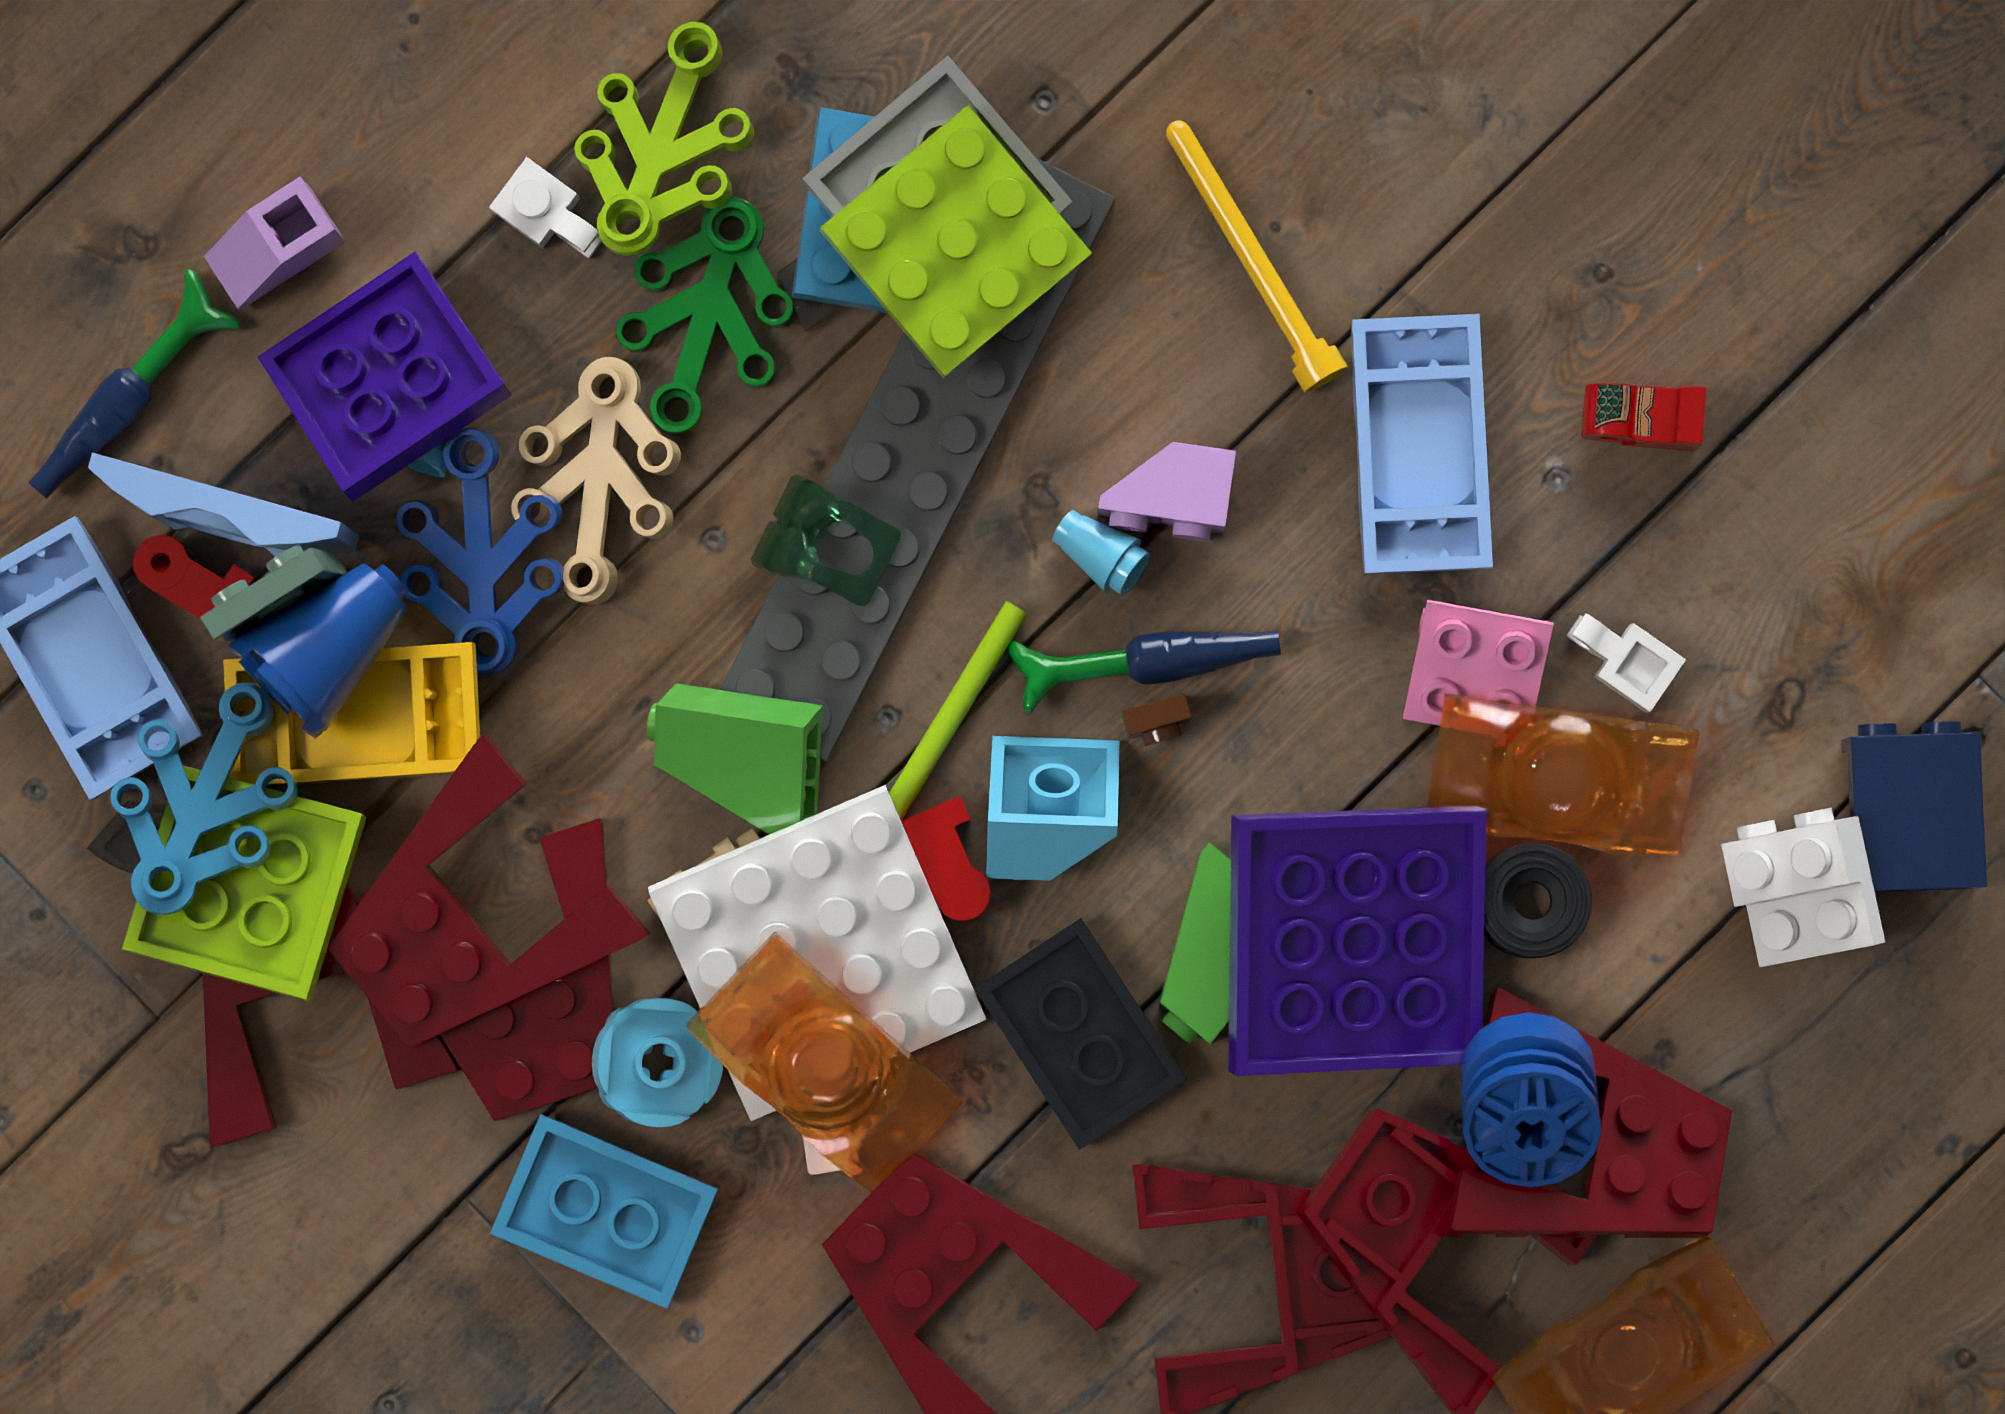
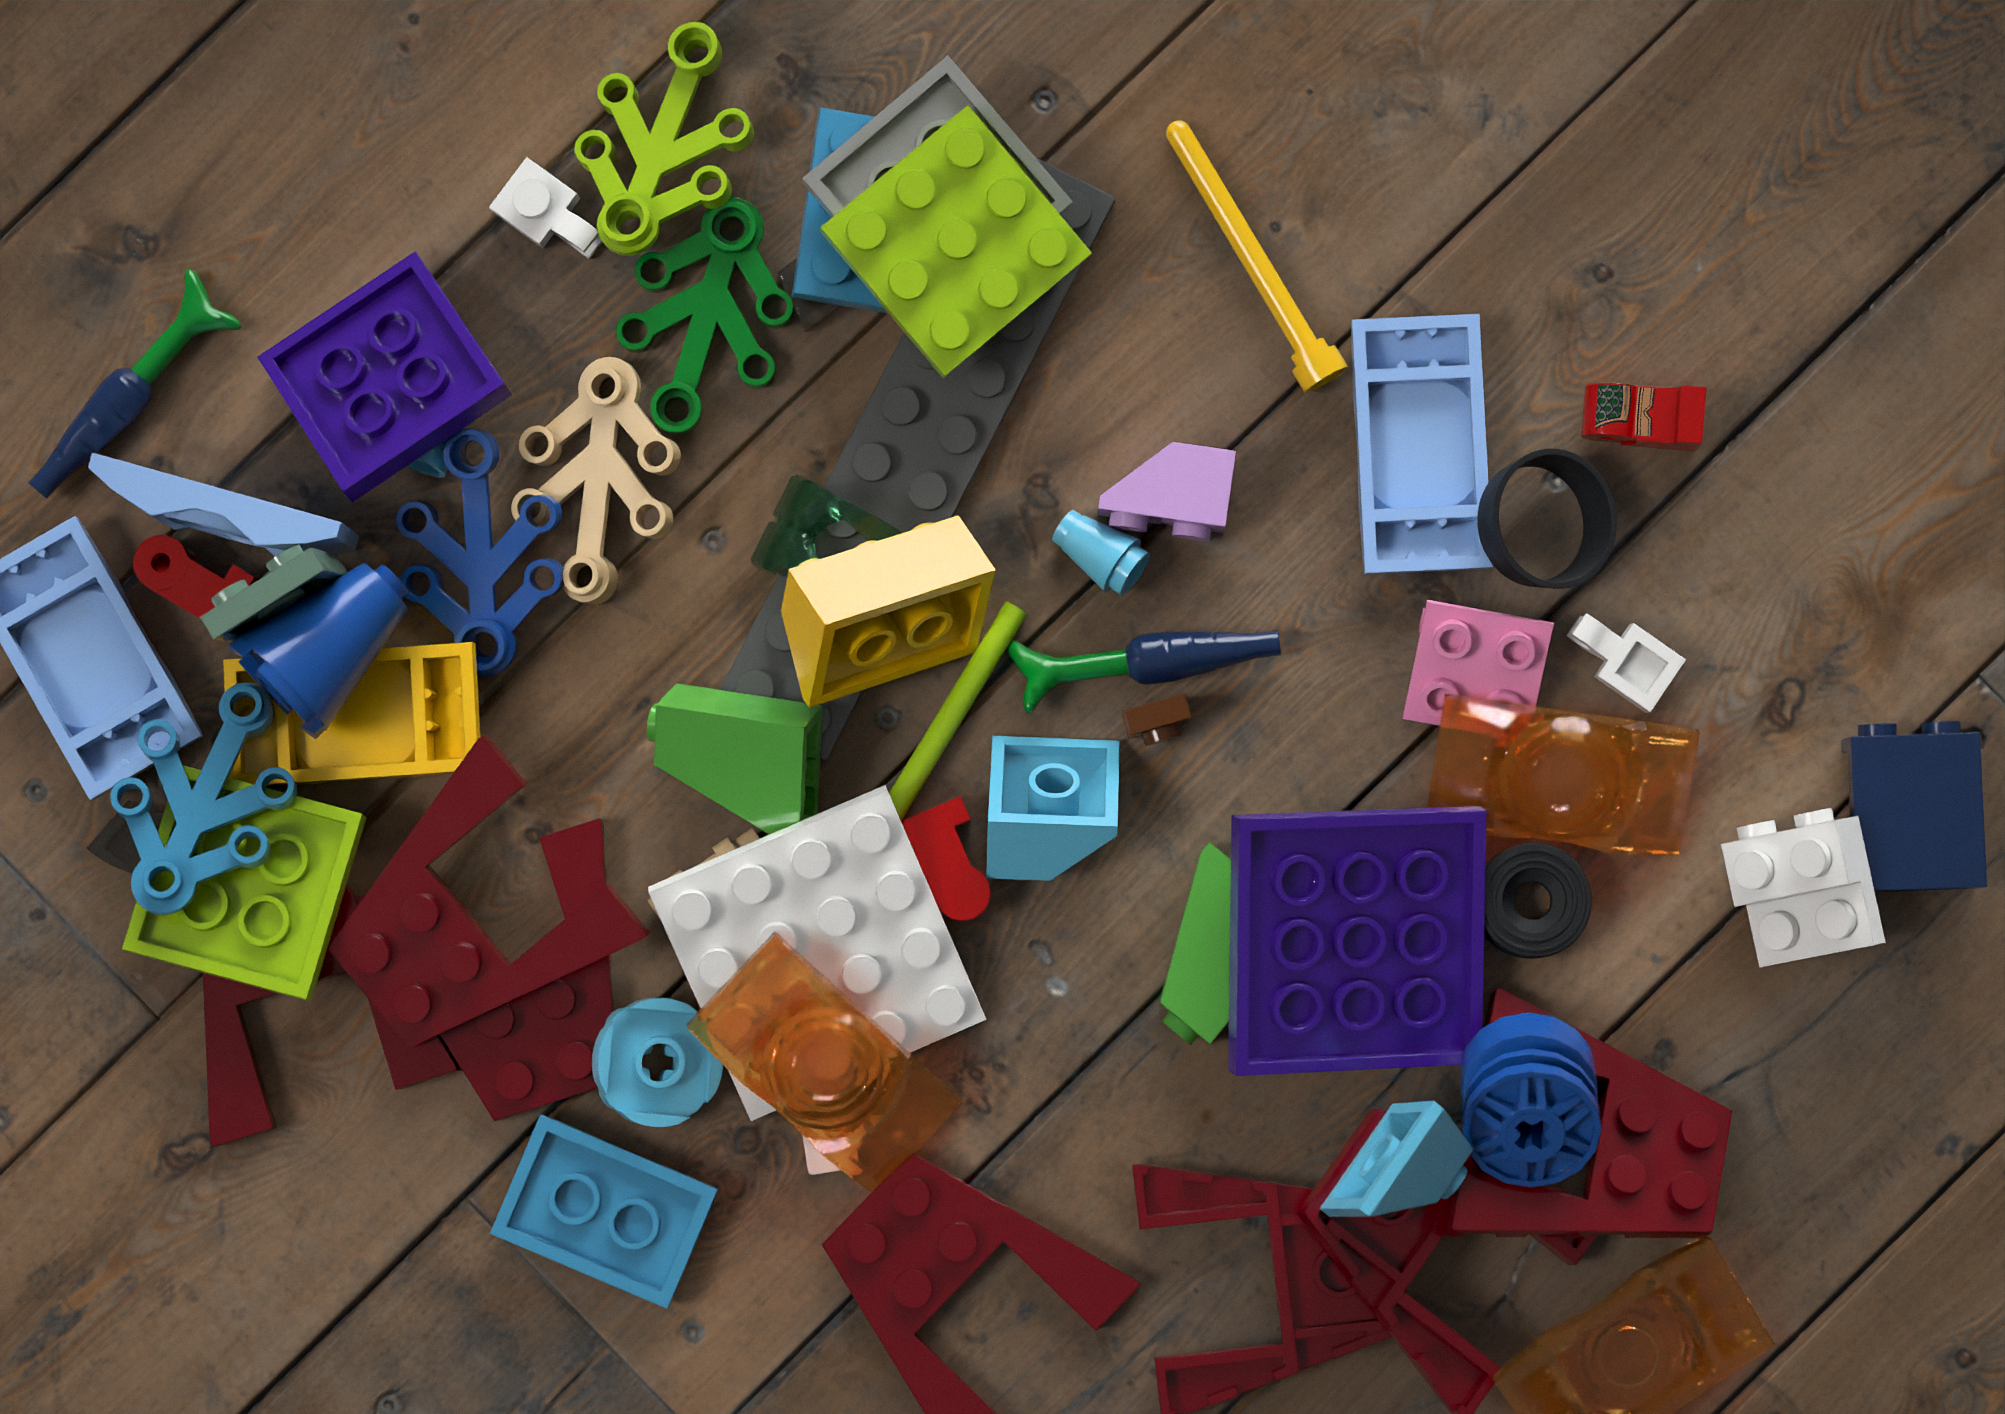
(273, 243): lavender slope -> none
(886, 609): none -> yellow slope
(1080, 1033): black plate -> none
(1404, 1163): none -> medium azure slope
(1596, 508): none -> black tyre

